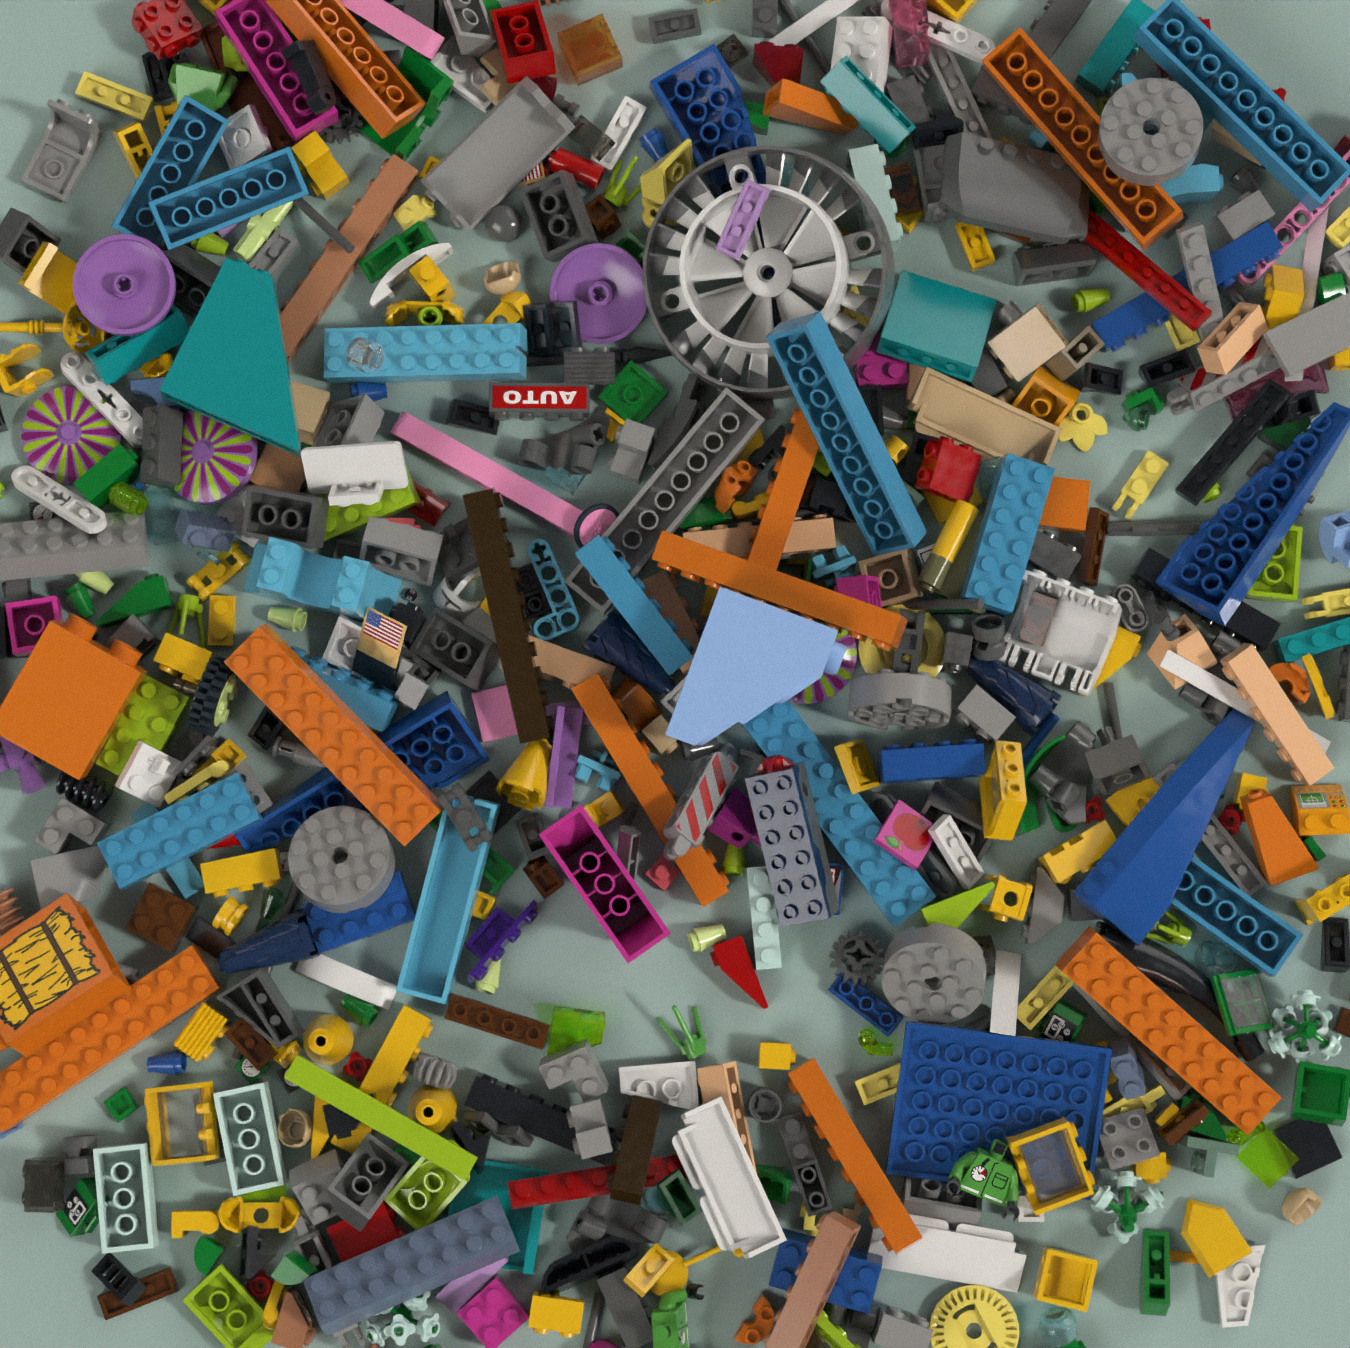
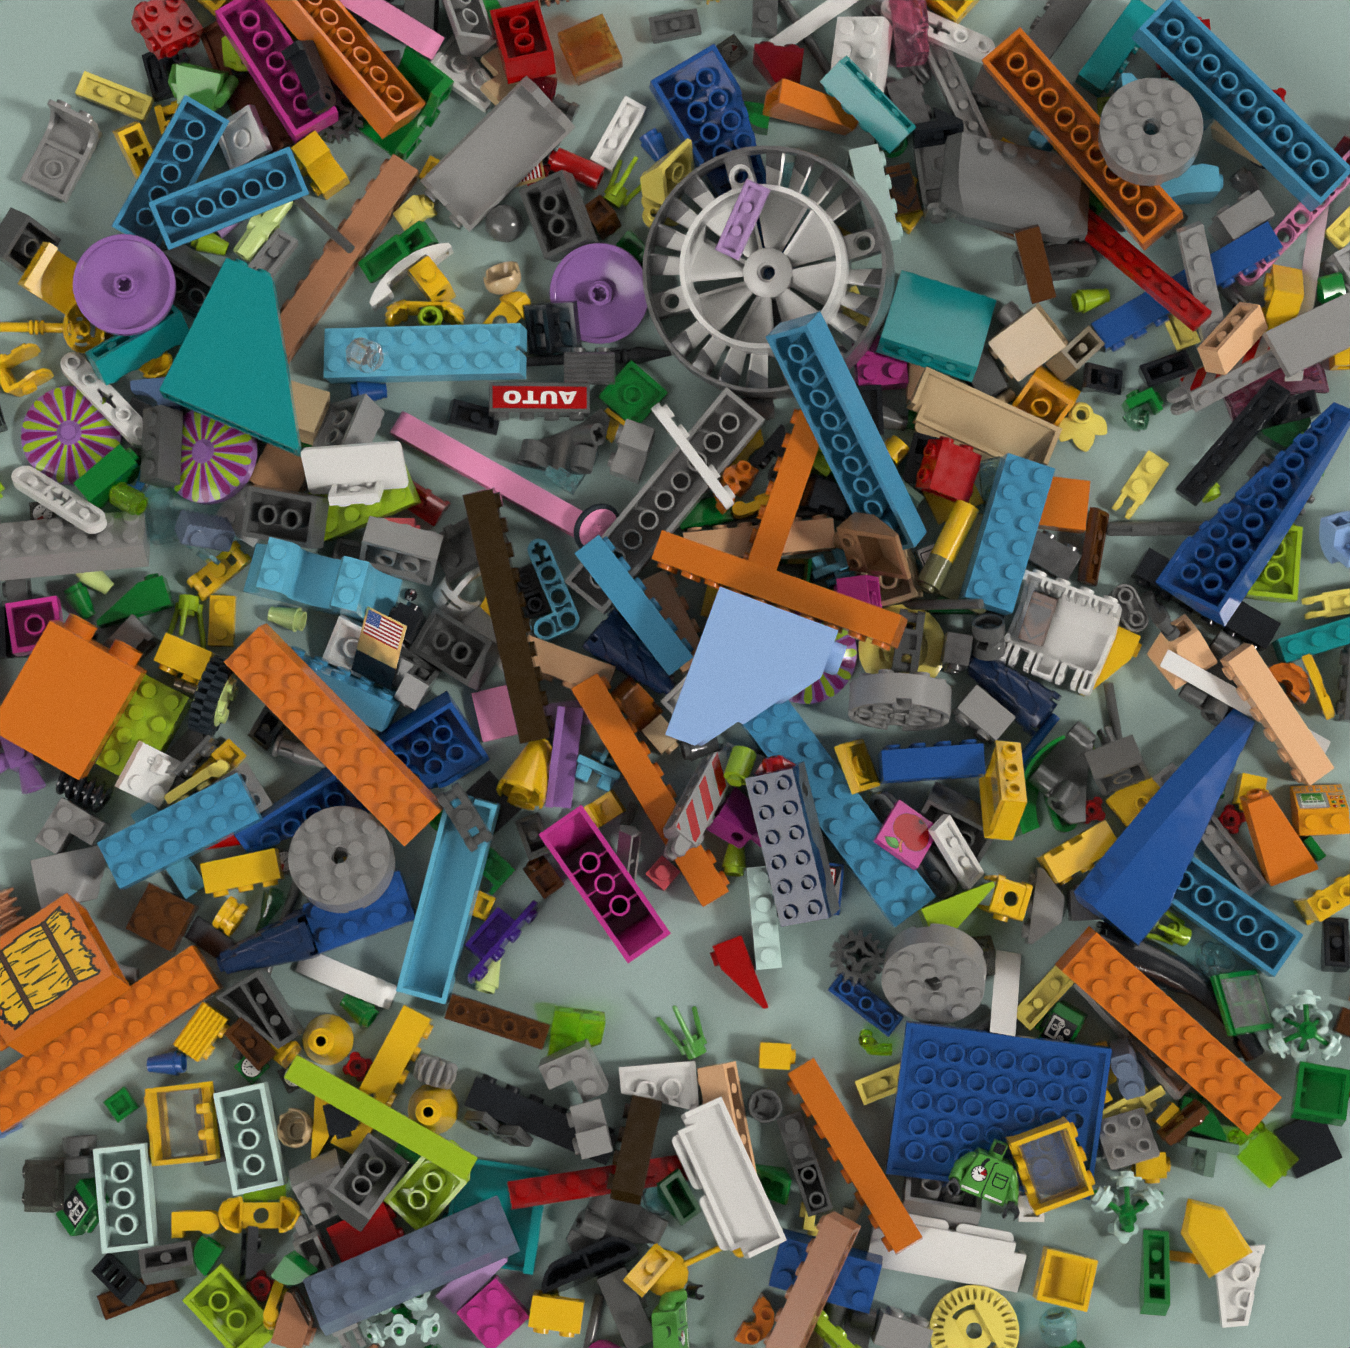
(167, 1262): none -> flat silver brick
(478, 1147): black slope -> none
(590, 138): clear smoke tile -> none
(680, 437): none -> white piece
(685, 416): dark grey slope -> none
(705, 937): yellowish green cone -> none
(739, 765): none -> lime brick
(871, 546): none -> medium nougat slope
(975, 246): yellow plate -> none
(1034, 264): none -> reddish brown tile
(1300, 1205): tan hair -> none

